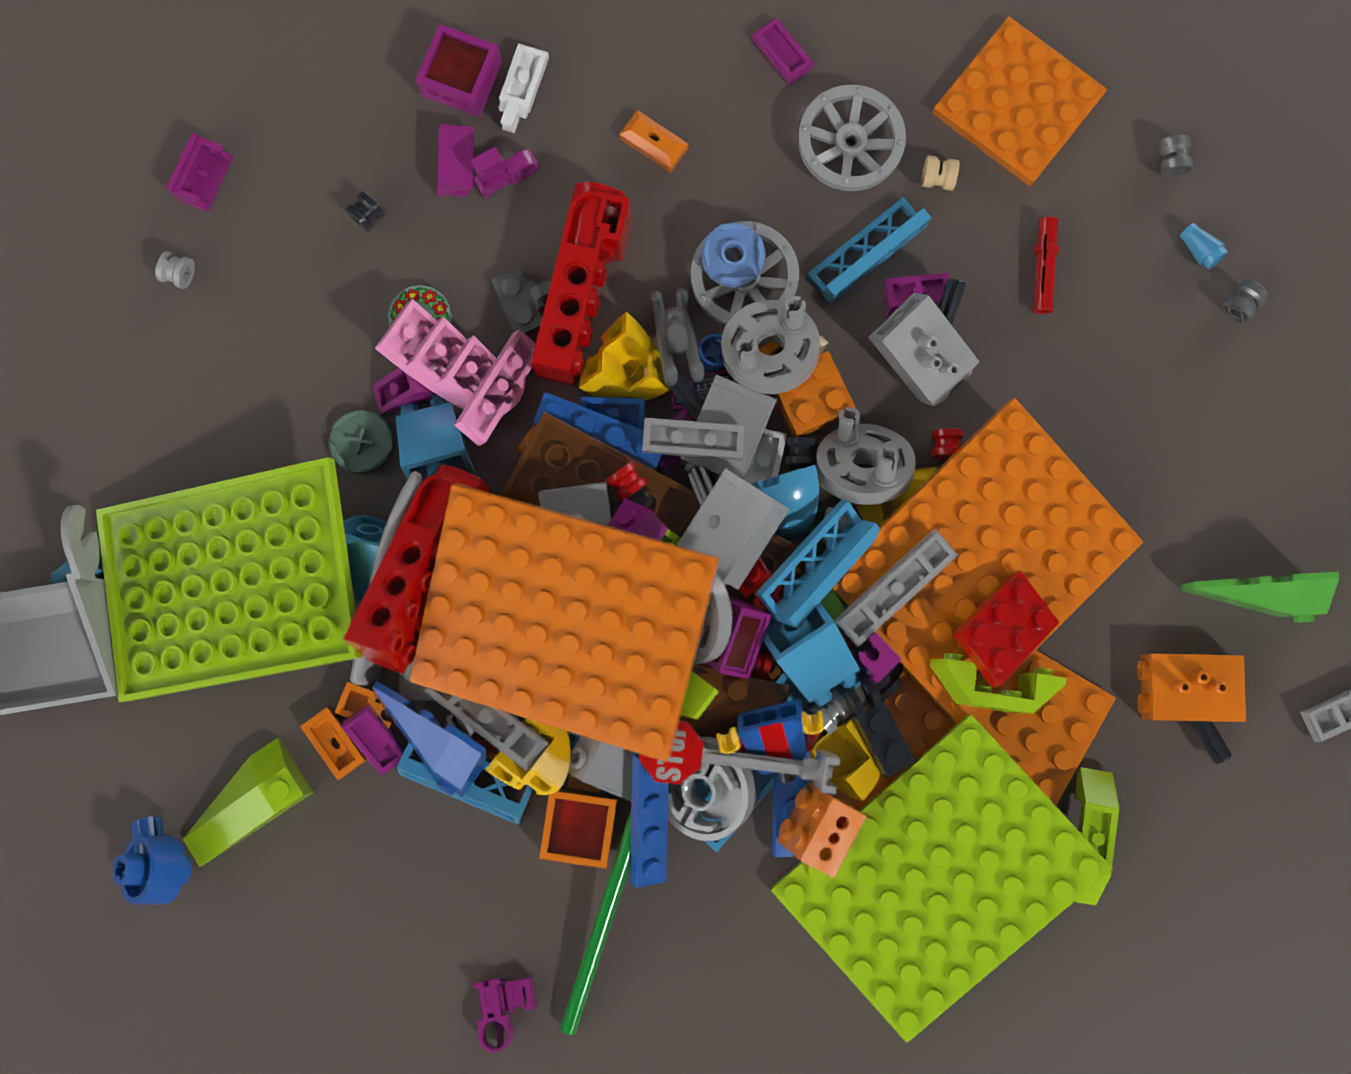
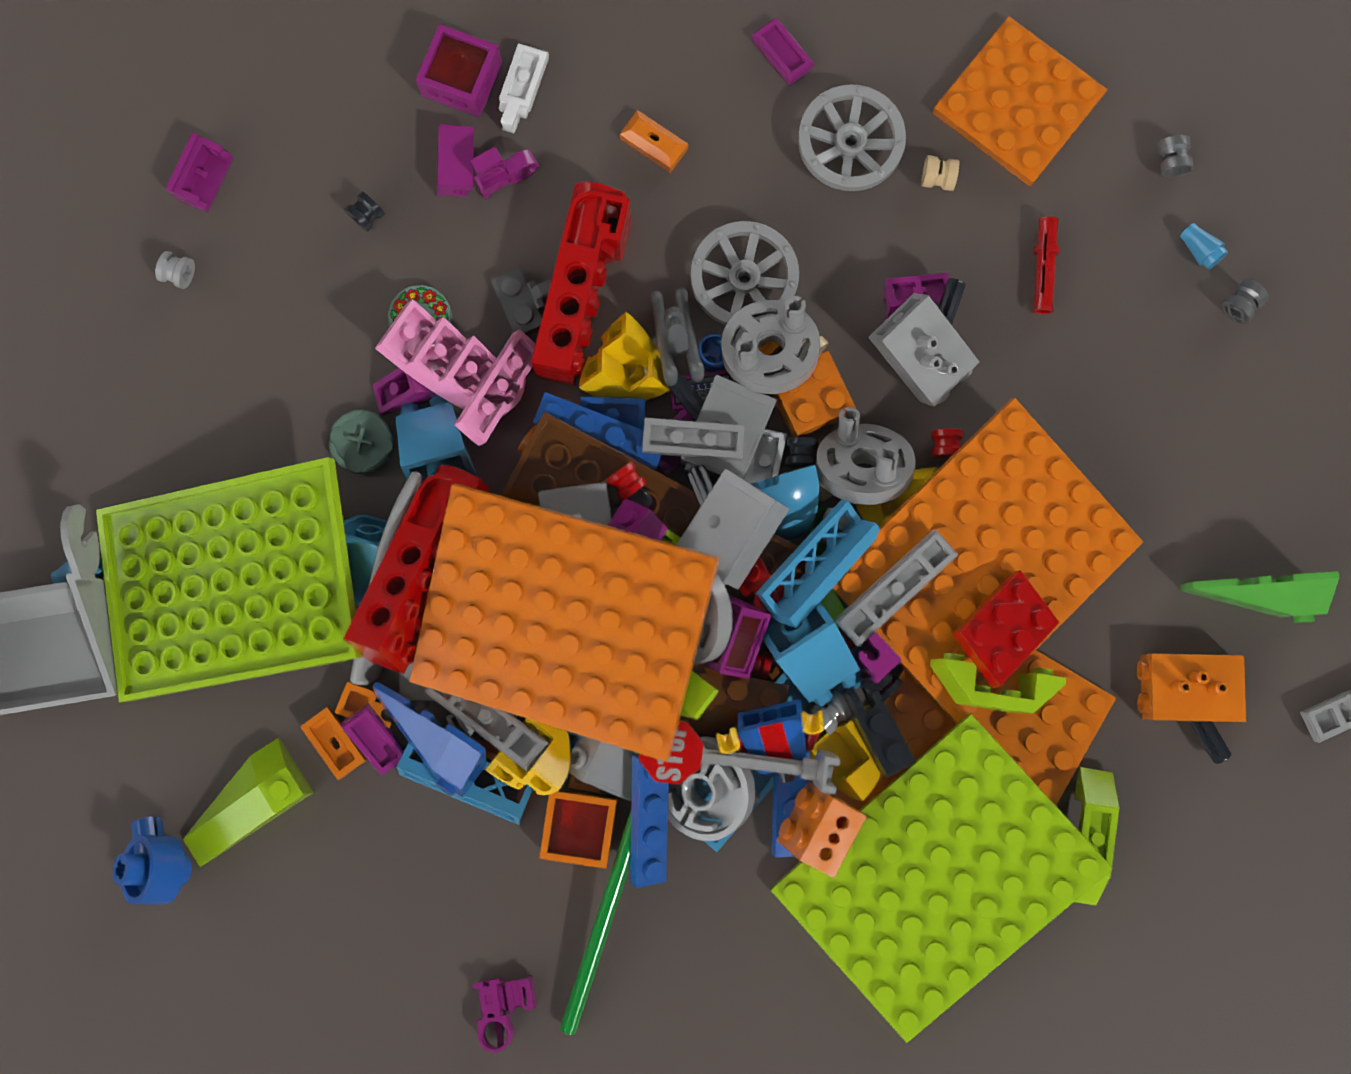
(727, 272): medium blue tile -> none
(895, 239): dark azure fence -> none

